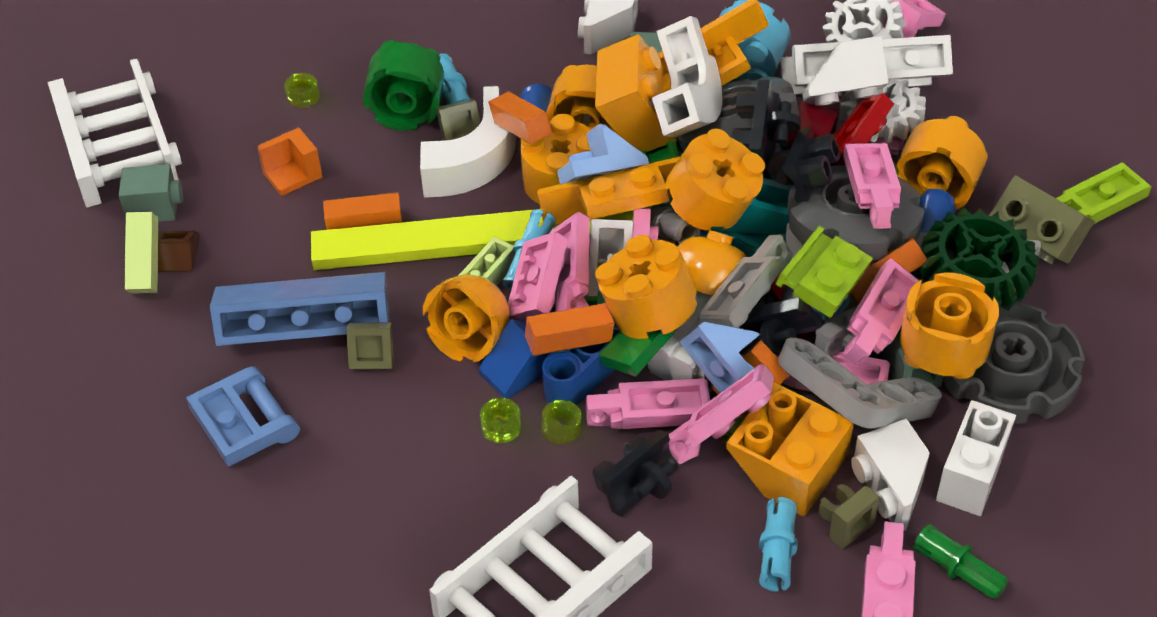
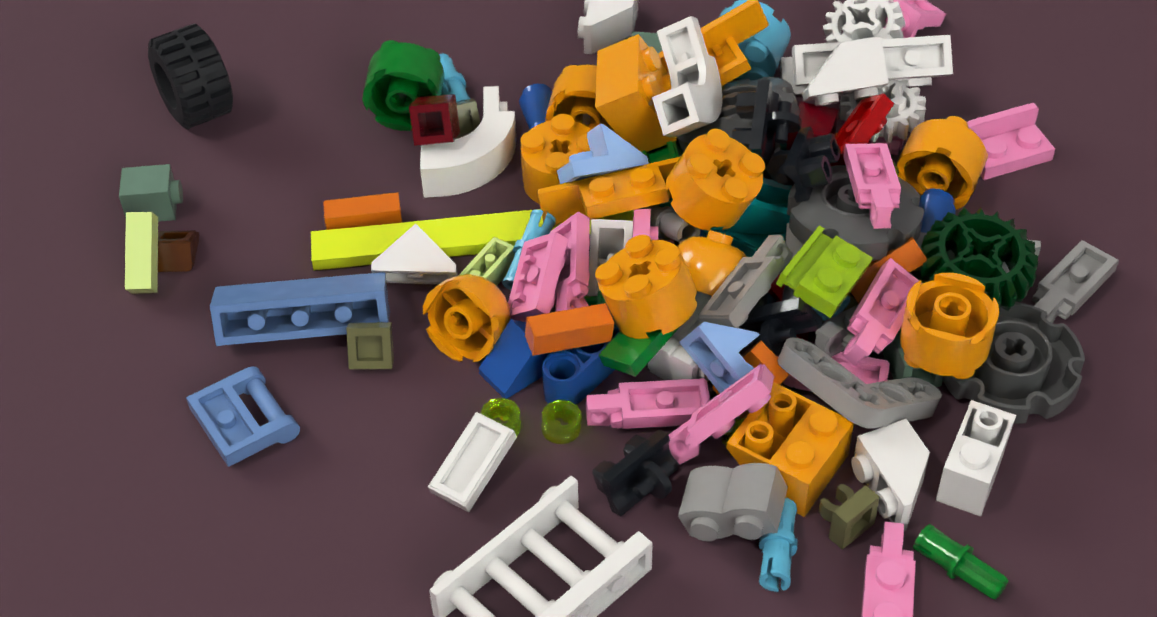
(84, 151): white fence -> none
(190, 76): none -> black tyre
(290, 161): orange panel -> none
(302, 81): clear neon green bush -> none
(414, 260): none -> white slope
(434, 119): none -> dark red brick
(472, 462): none -> white tile
(520, 117): orange piece -> none
(733, 501): none -> light grey brick
(1012, 140): none -> bright pink bracket
(1045, 218): olive brick -> none
(1073, 281): none -> light grey hinge
(1106, 193): lime hinge -> none

